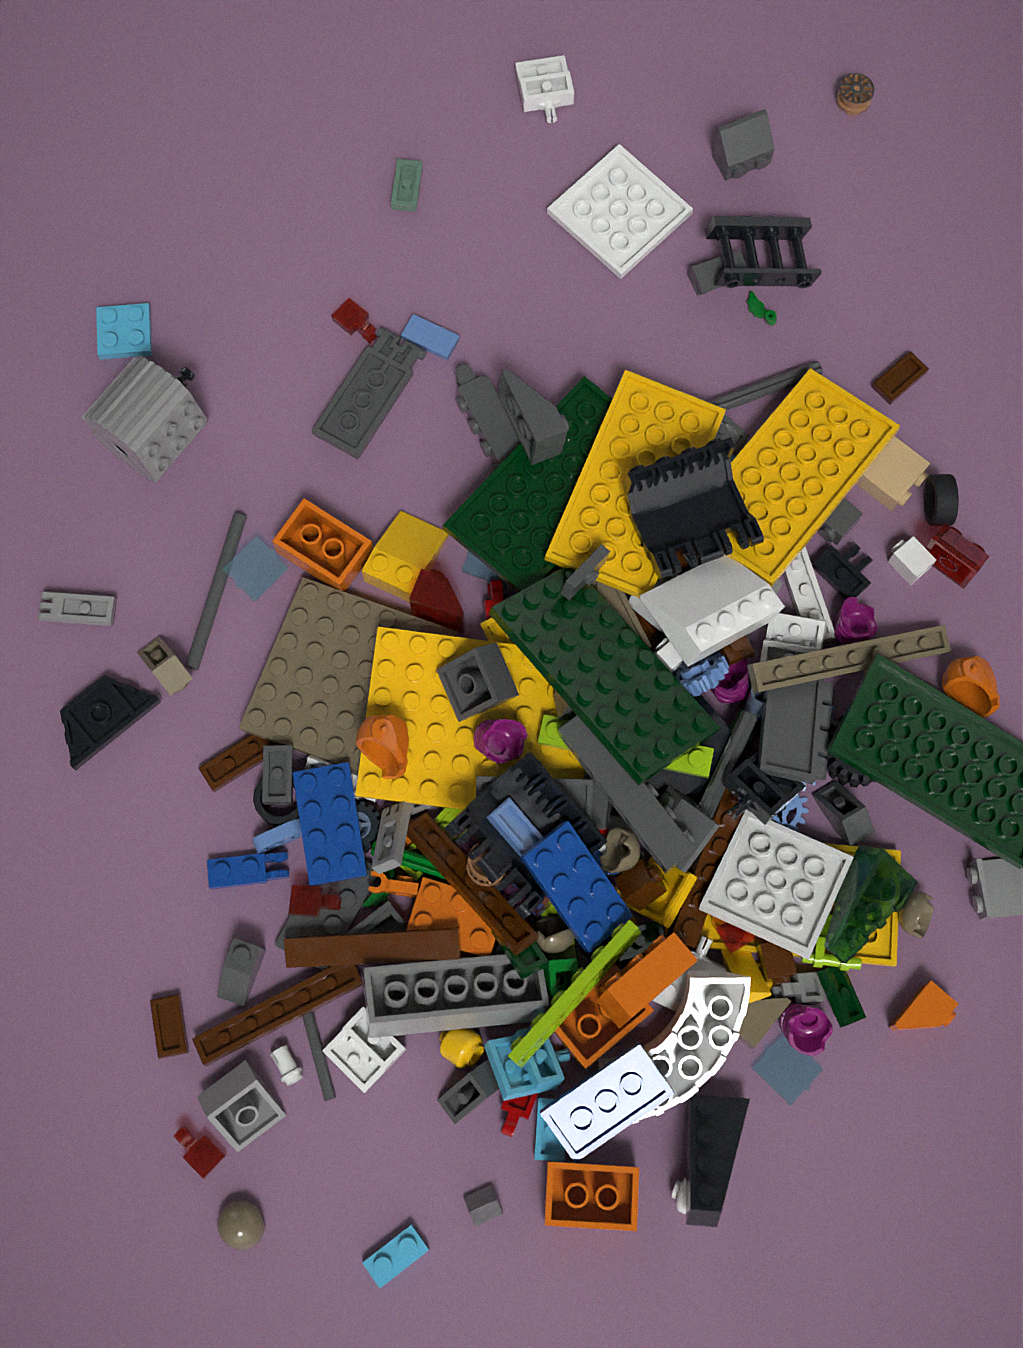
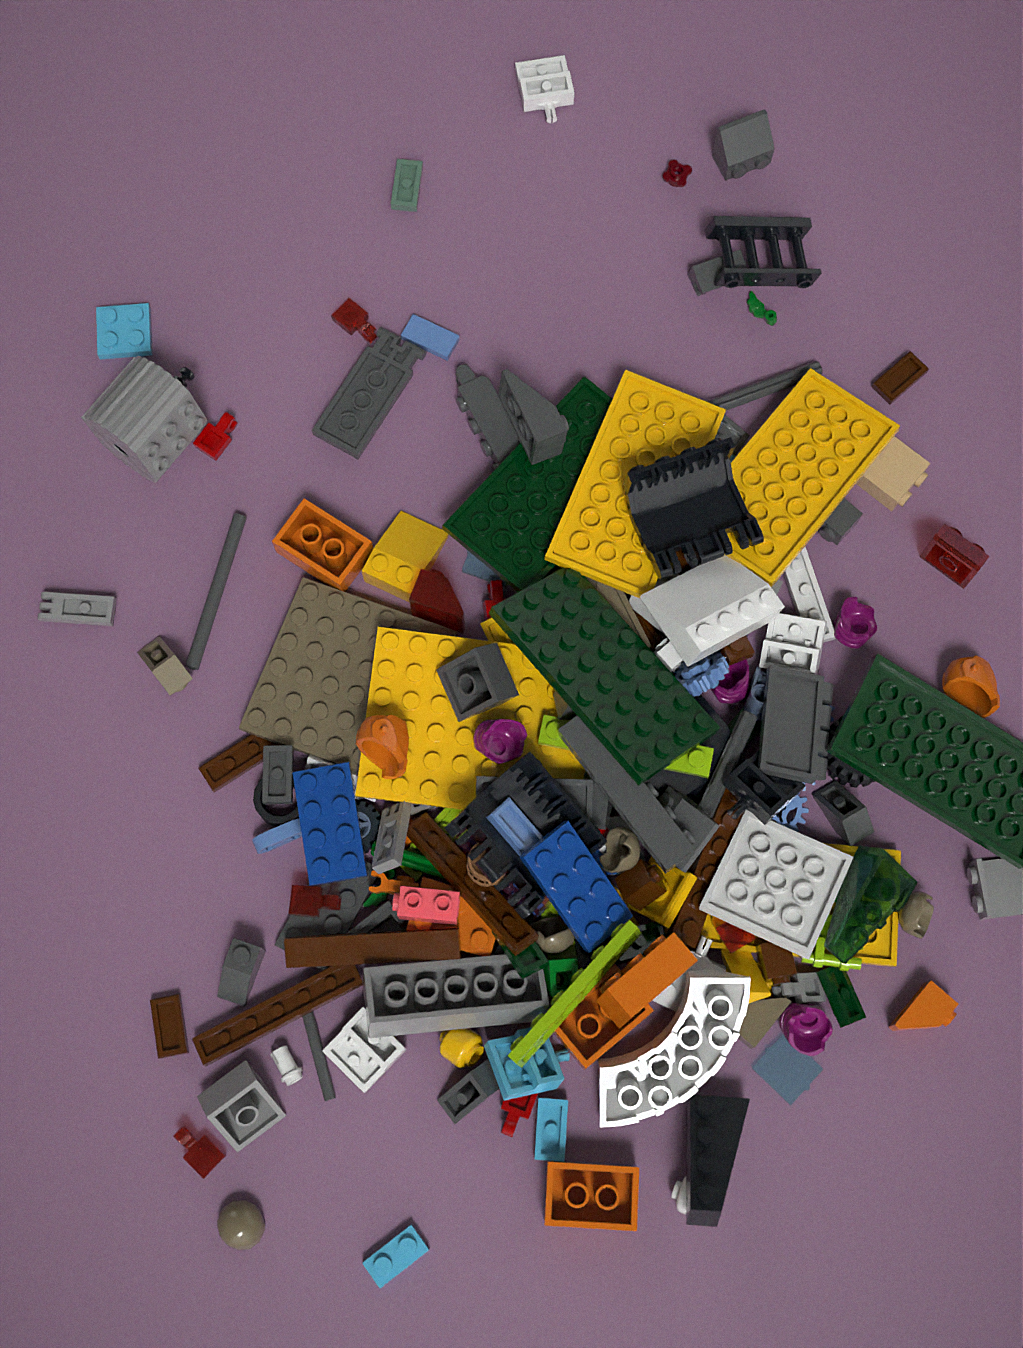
(102, 716): black wing -> none
(214, 439): none -> red plate
(244, 870): blue hinge -> none
(255, 568): clear light blue piece -> none
(427, 905): none -> coral brick
(483, 1205): flat silver slope -> none
(586, 573): dark grey plate -> none
(606, 1102): plate -> none
(619, 211): white plate -> none
(677, 180): none -> dark red plate
(841, 573): black hinge -> none
(847, 658): dark tan plate -> none
(855, 93): medium nougat wheel -> none
(911, 559): white brick -> none
(941, 499): black tyre -> none

